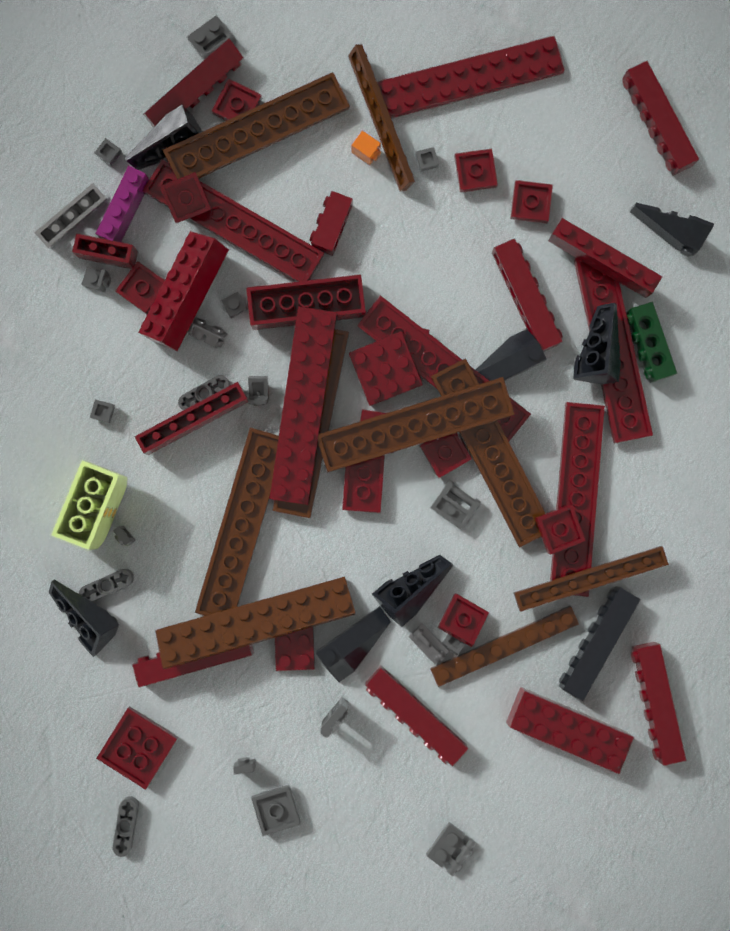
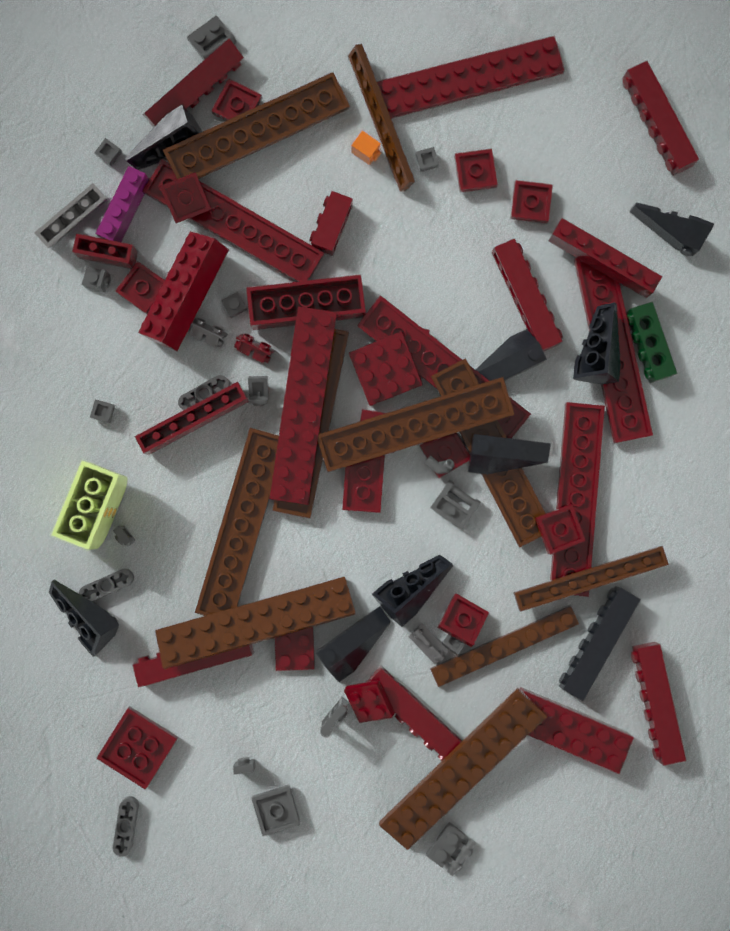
(247, 344): none -> dark red hinge
(369, 701): none -> dark red plate
(440, 467): none -> dark grey arm
(462, 769): none -> reddish brown plate
(502, 454): none -> black wedge

